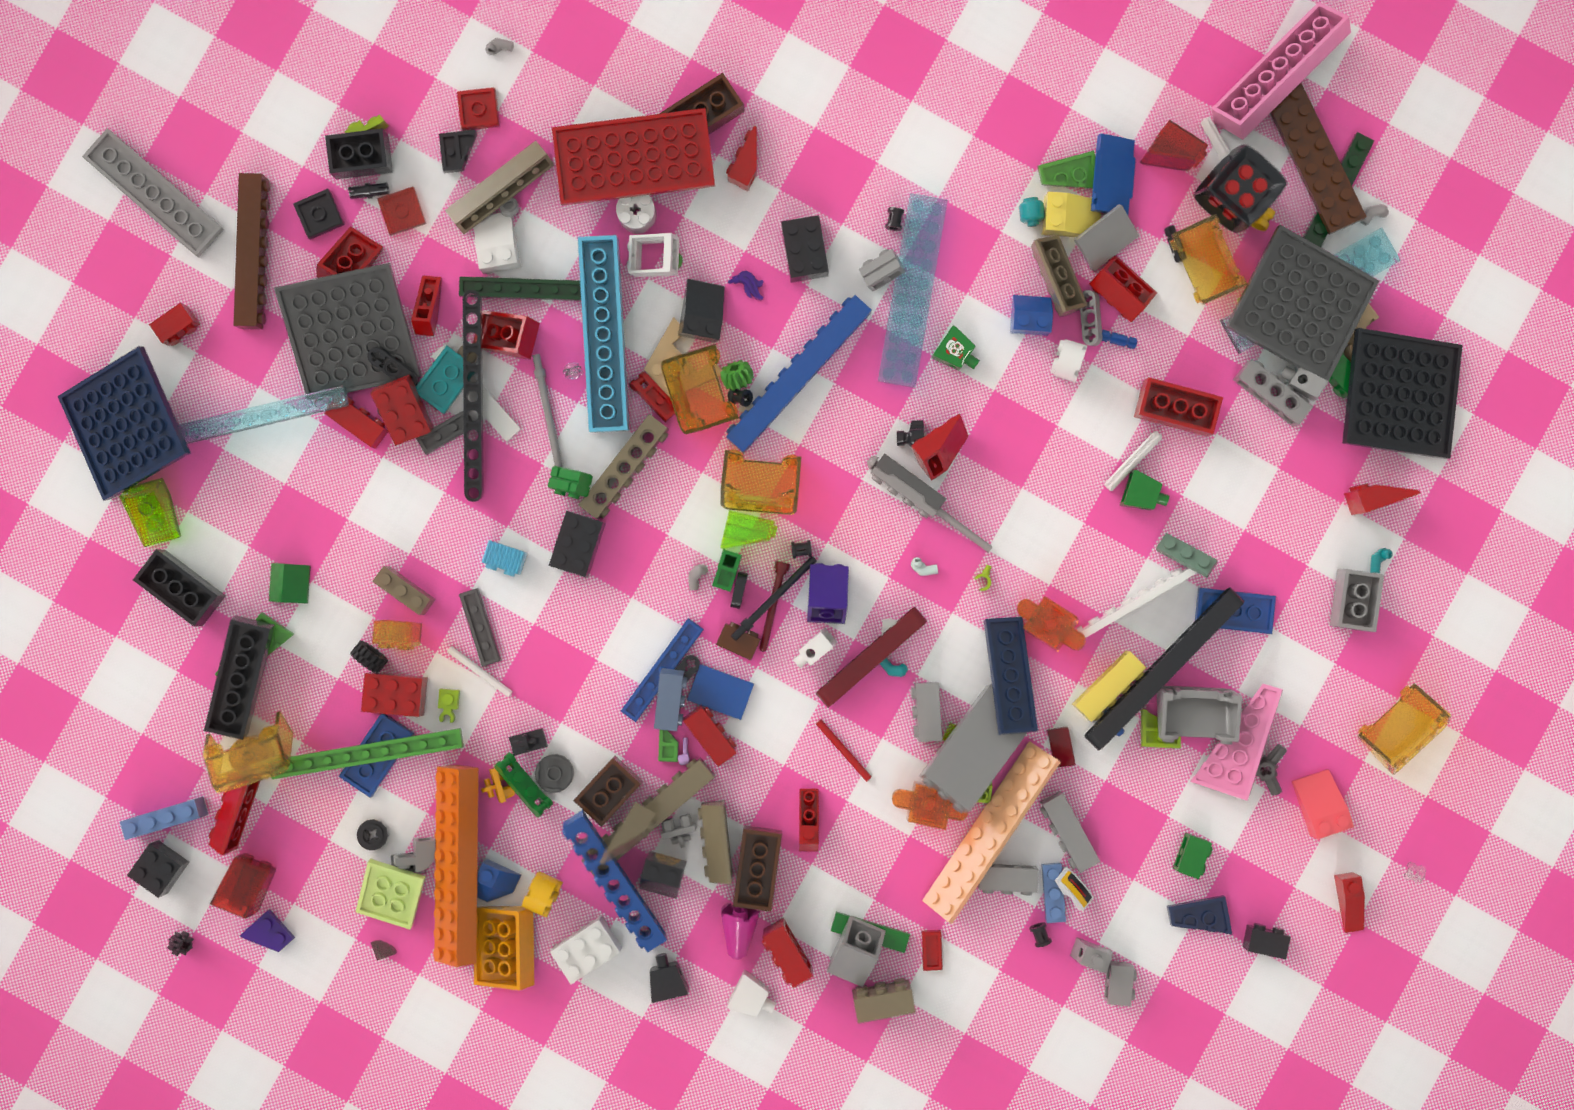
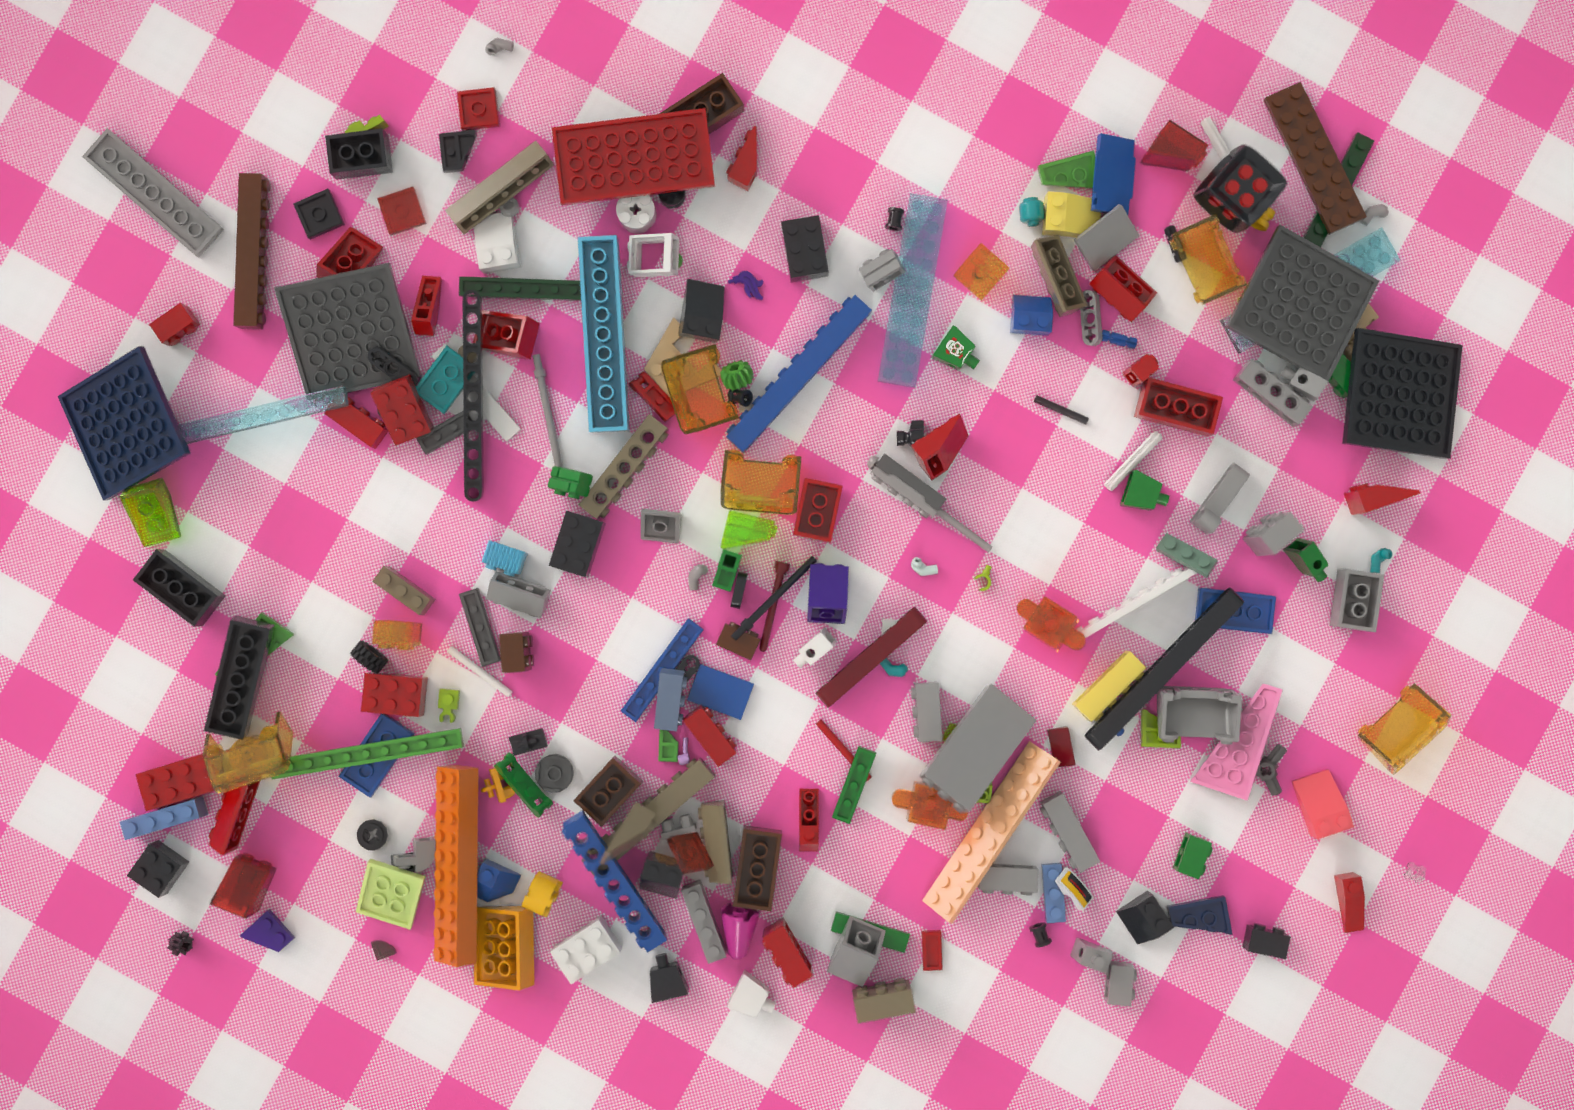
(174, 782): none -> red brick
(289, 583): green slope -> none
(369, 190): black pin -> none
(516, 652): none -> reddish brown brick
(518, 594): none -> light grey brick
(572, 371): clear plate -> none
(660, 525): none -> light grey slope
(672, 199): none -> black wheel
(690, 852): none -> clear red tile
(704, 921): none -> light grey brick
(805, 549): black bush -> none
(817, 510): none -> red brick
(854, 784): none -> green tile
(981, 271): none -> clear yellow slope
(1010, 675): dark blue plate -> none
(1060, 409): none -> black bar
(1069, 361): white brick -> none
(1141, 369): none -> red brick
(1144, 918): none -> black slope
(1209, 513): none -> light grey beam
(1273, 533): none -> light grey brick
(1281, 70): bright pink brick -> none
(1307, 558): none -> green torso

